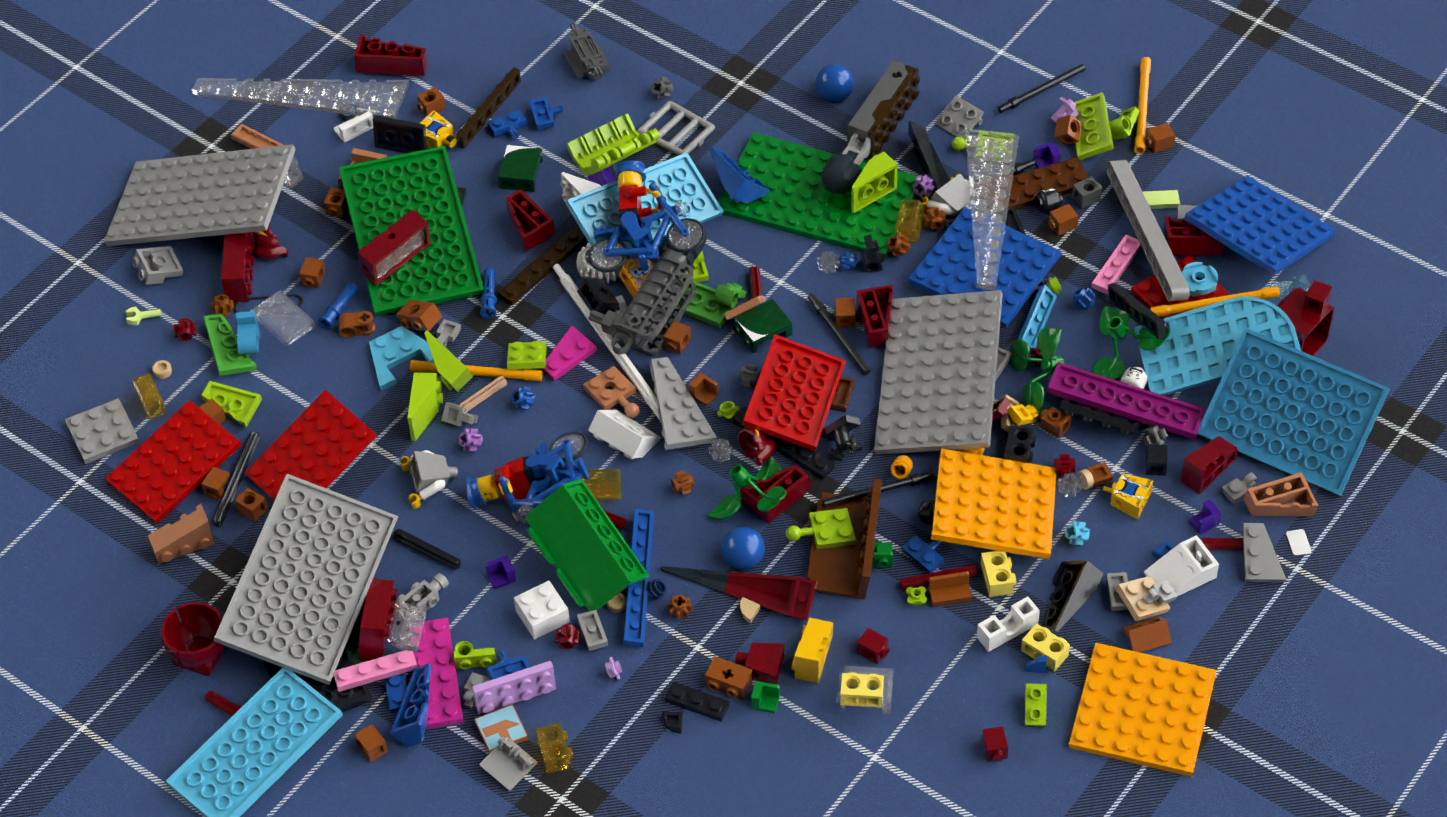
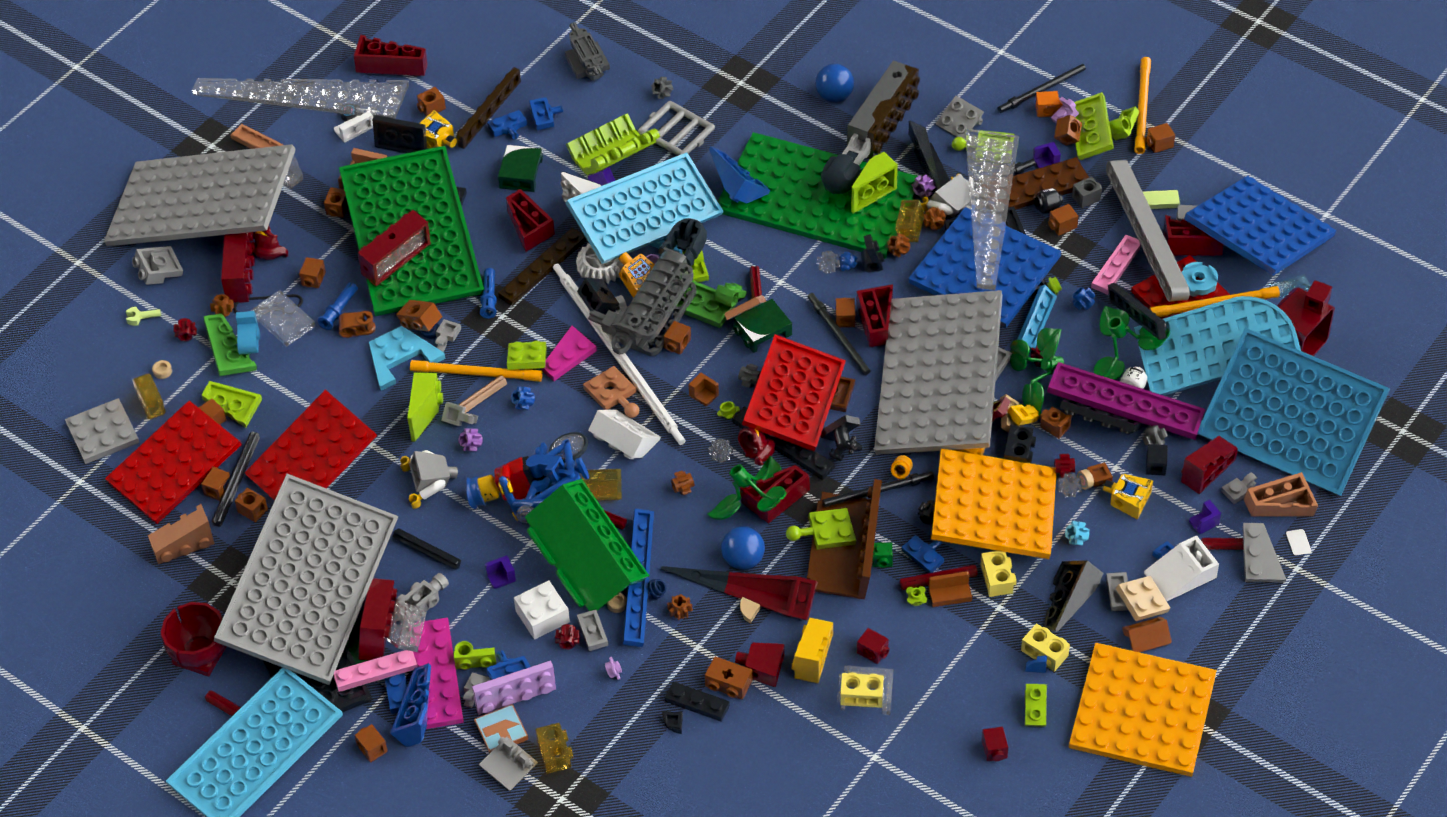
(452, 370): lime slope -> none
(677, 411): light grey wing -> none
(682, 236): piece -> none
(765, 697): green panel -> none
(1020, 619): white arch -> none
(1047, 103): none -> orange brick
(1161, 592): light grey plate -> none

